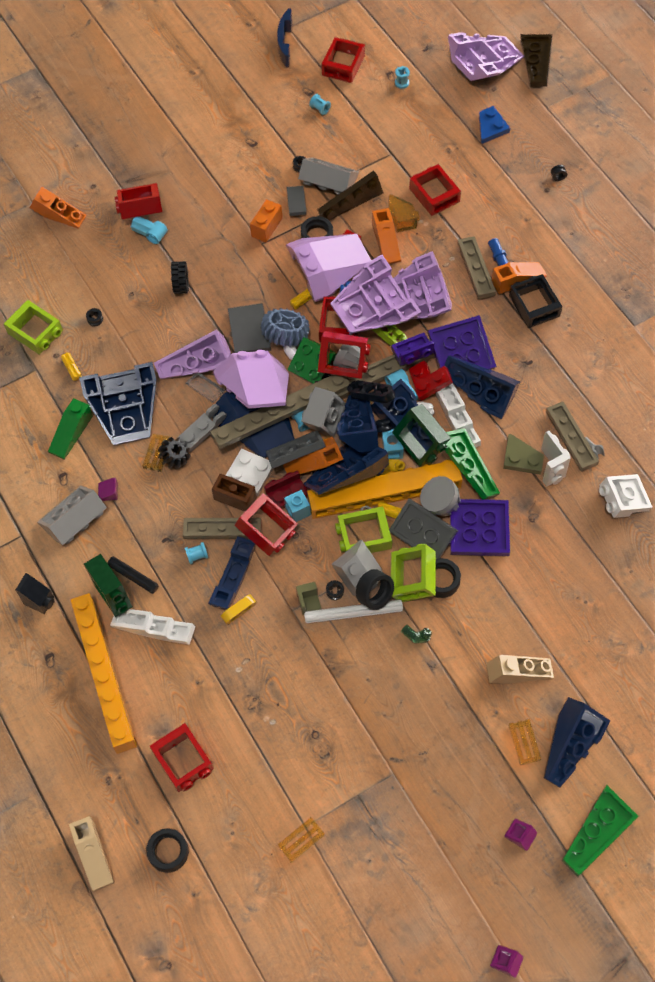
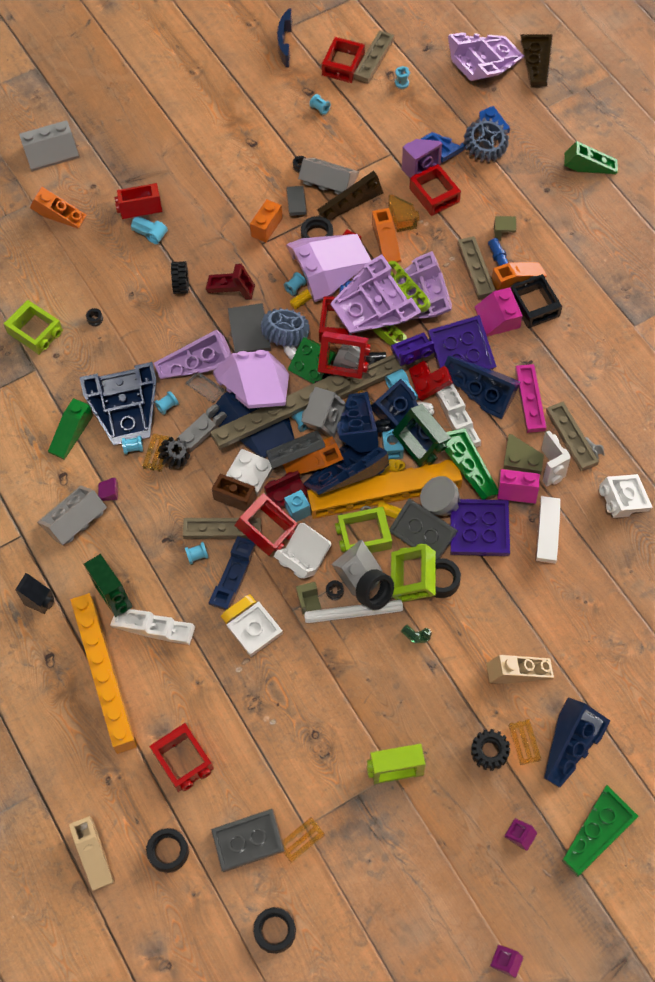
(49, 145): none -> light grey slope
(71, 366): yellow piece -> none
(132, 445): none -> medium azure bush
(132, 574): black axle -> none
(166, 403): none -> medium azure bush
(232, 282): none -> dark red bracket
(247, 840): none -> dark grey tile
(254, 629): none -> white plate
(287, 942): none -> black tyre
(294, 283): none -> medium azure bush
(304, 551): none -> white bracket
(373, 56): none -> dark tan plate
(374, 357): none -> black arm
(382, 392): black beam -> none
(396, 764): none -> lime window
(408, 285): none -> lime beam
(420, 155): none -> medium lavender slope
(448, 148): none -> blue wing
(487, 131): none -> sand blue gear
(490, 737): none -> black tyre
(499, 312): none -> dark pink slope
(504, 224): none -> olive panel
(518, 486): none -> dark pink slope
(530, 398): none -> dark pink plate
(548, 530): none -> white slope
(558, 172): black bush -> none
(586, 159): none -> green slope

